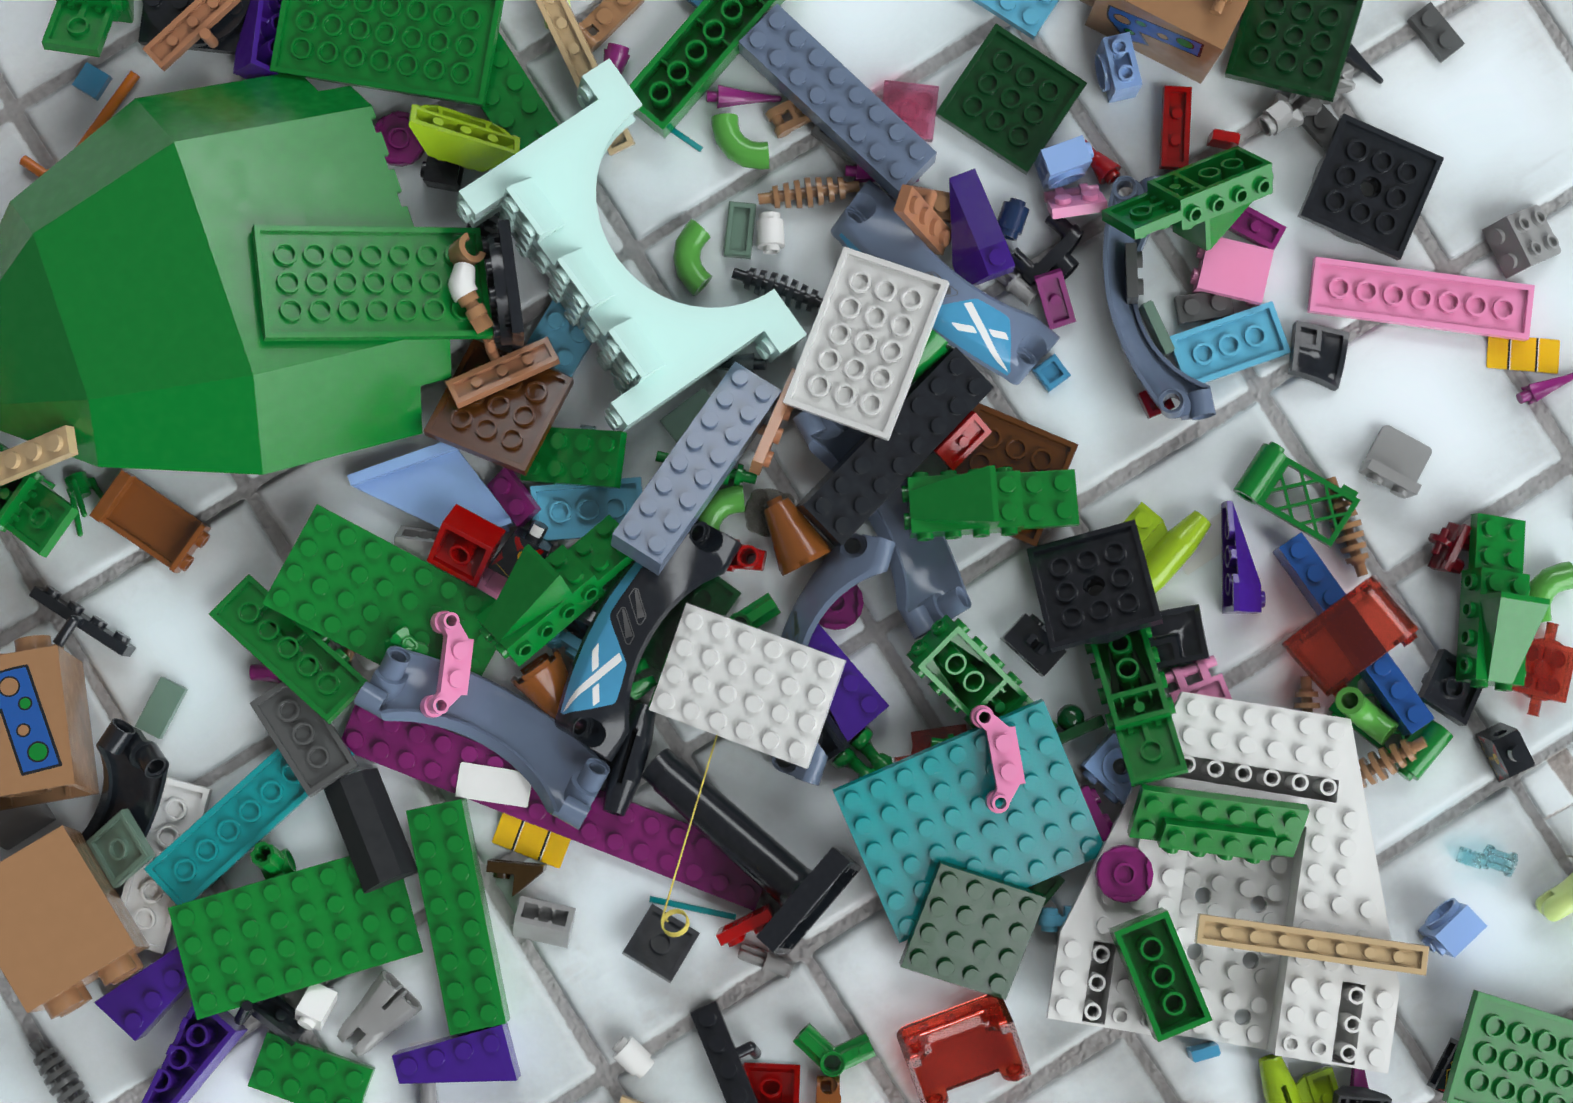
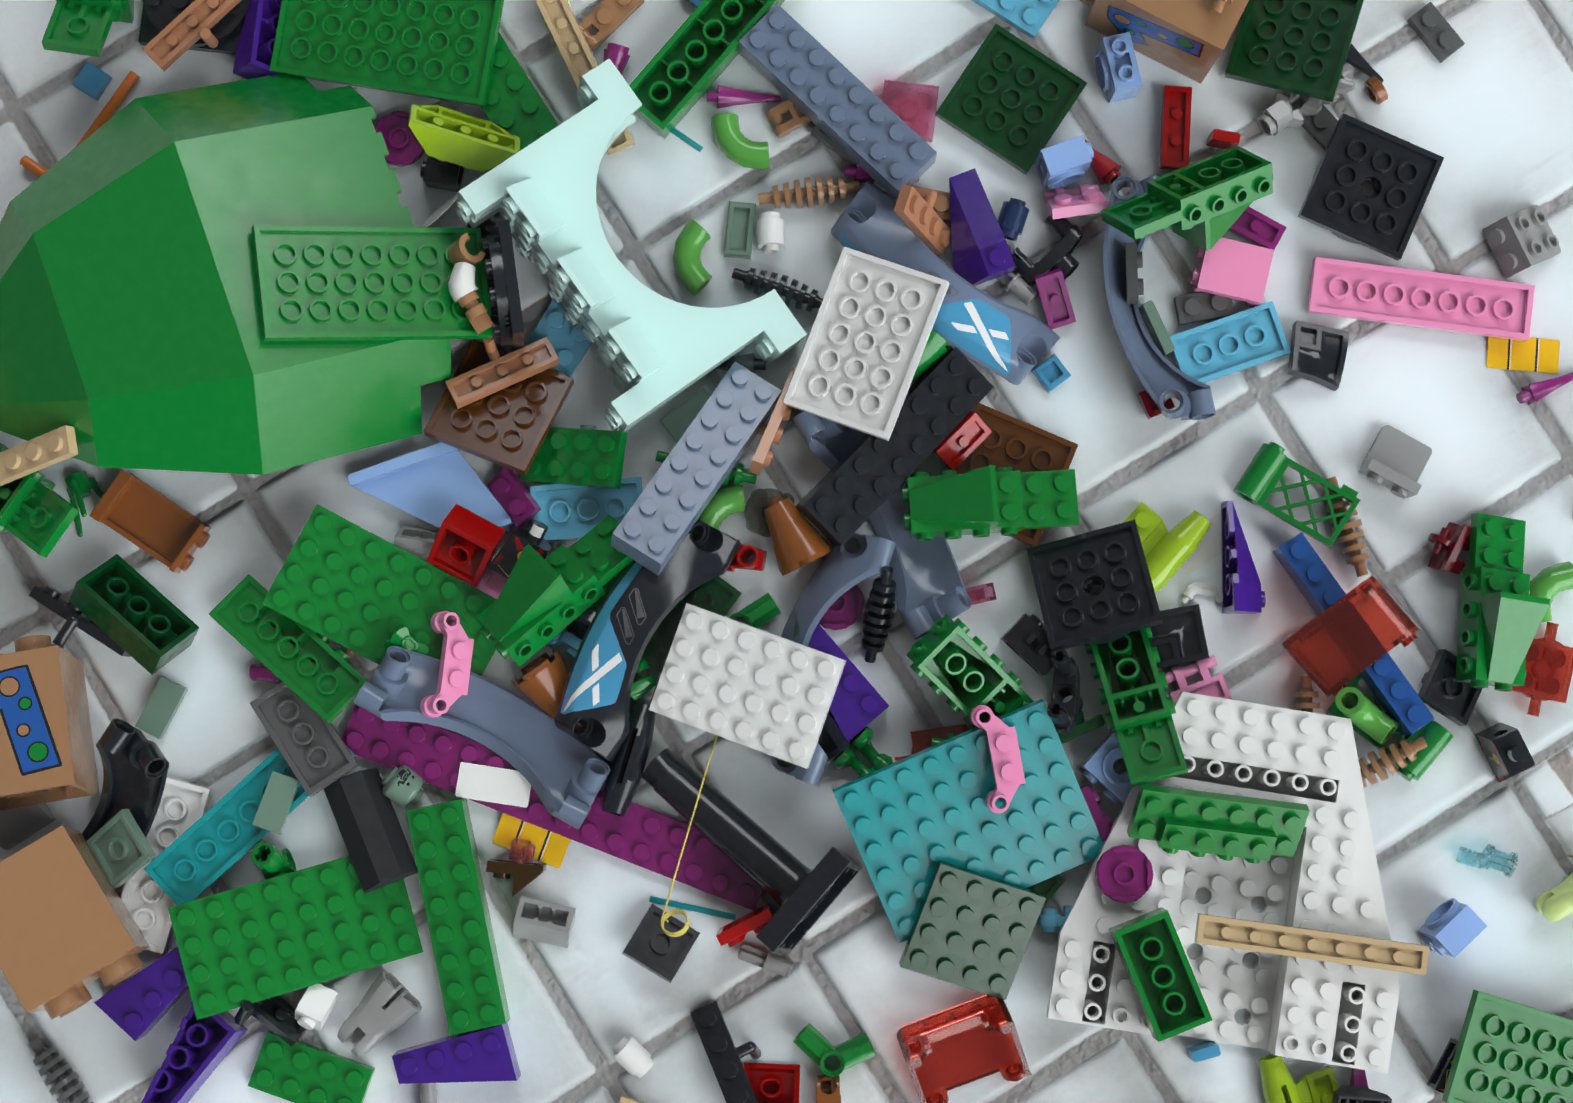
(134, 614): none -> dark green brick
(276, 802): none -> sand green tile
(402, 786): none -> sand green head
(439, 211): none -> white sticker
(521, 851): none -> piece
(878, 614): none -> black piece
(981, 593): none -> clear pink piece
(1065, 683): none -> black connector
(1201, 588): none -> white piece
(1375, 90): none -> dark orange tile

